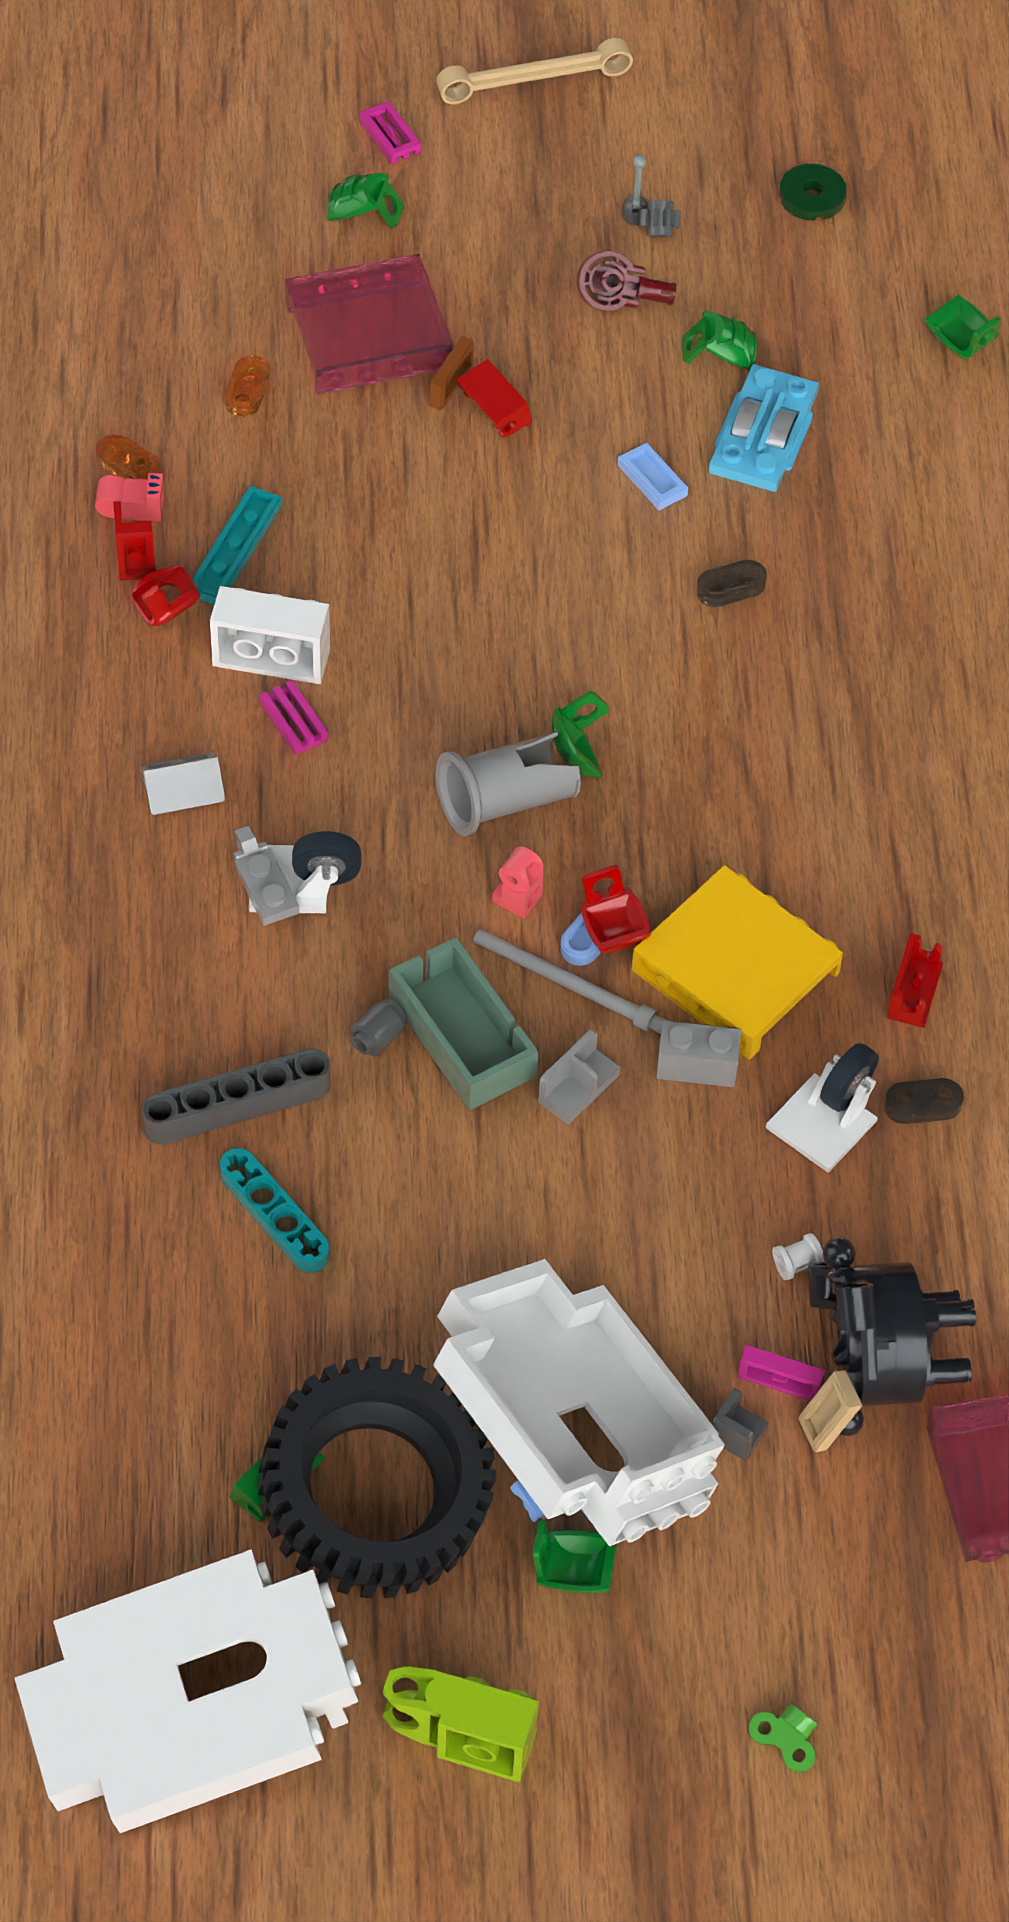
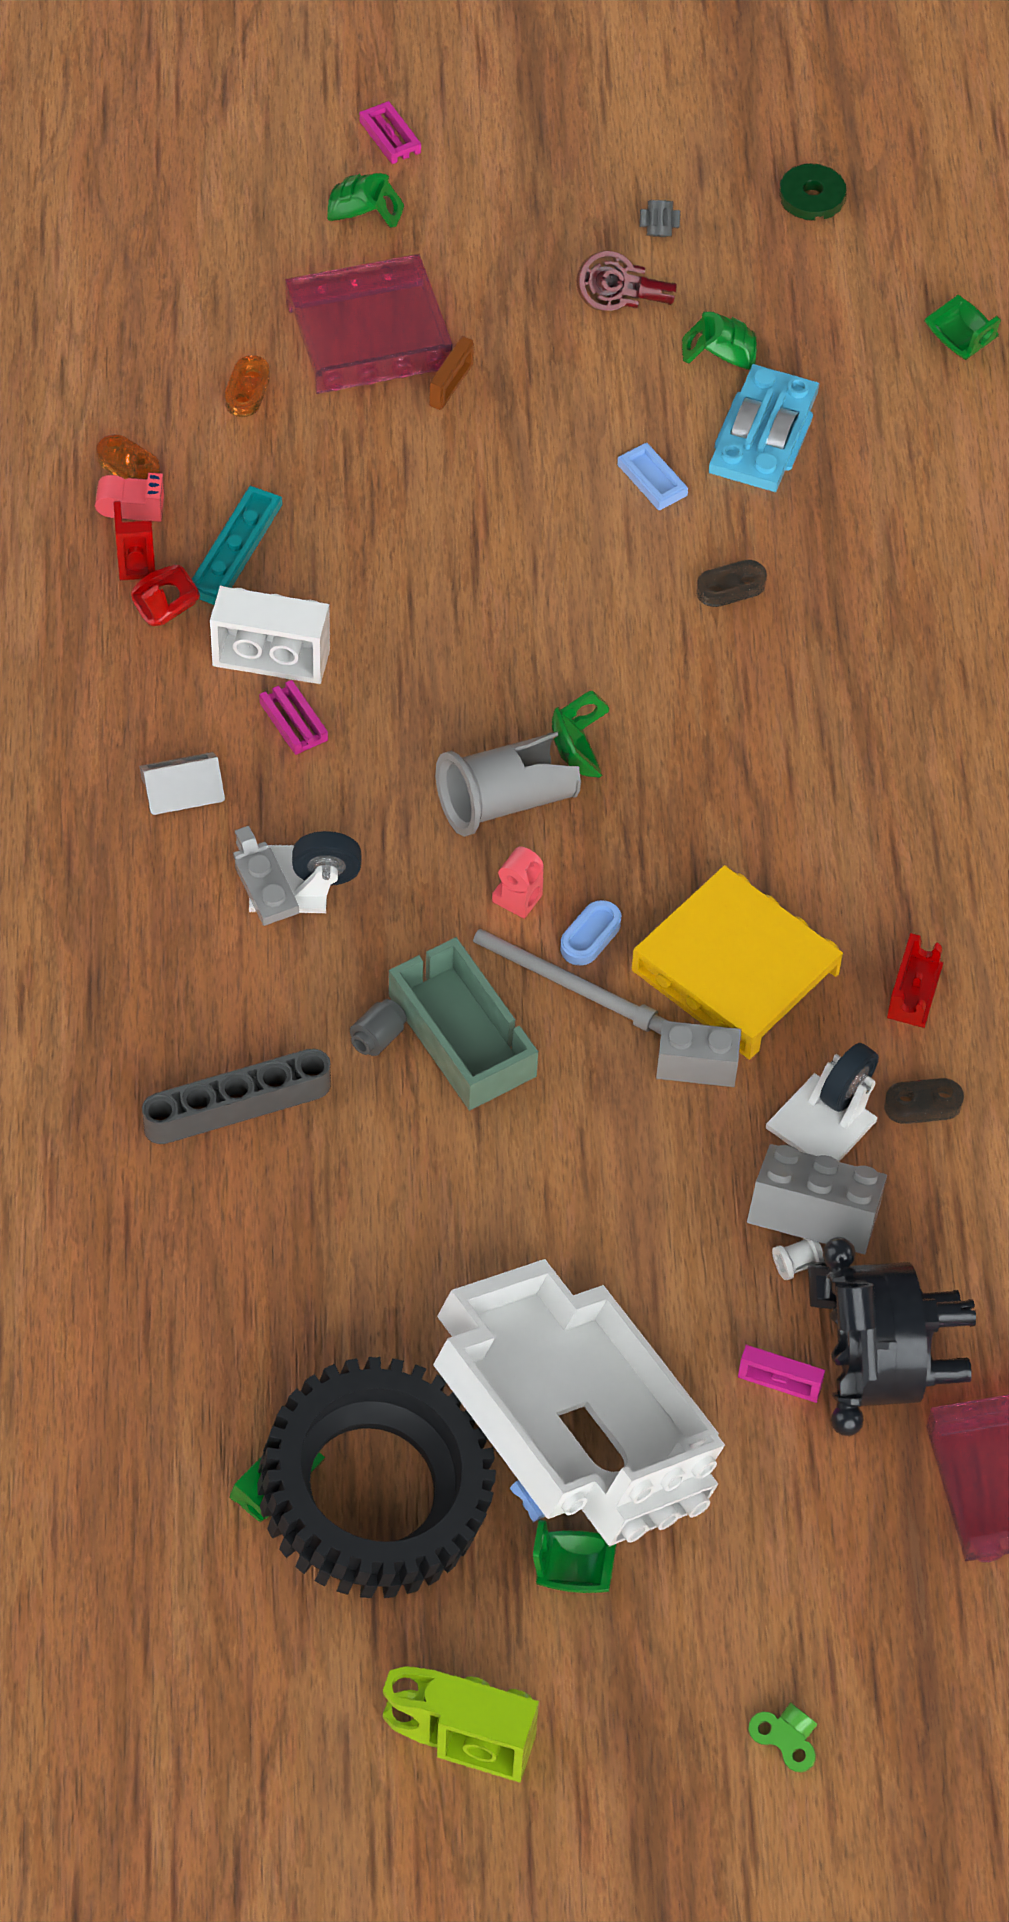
(119, 1713): white panel -> none
(279, 1206): teal beam -> none
(496, 398): red hinge -> none
(534, 71): tan piece -> none
(576, 1079): light grey panel -> none
(613, 918): red piece -> none
(635, 201): hinge -> none
(738, 1427): dark grey panel -> none
(816, 1197): none -> light grey brick
(830, 1411): tan tile -> none

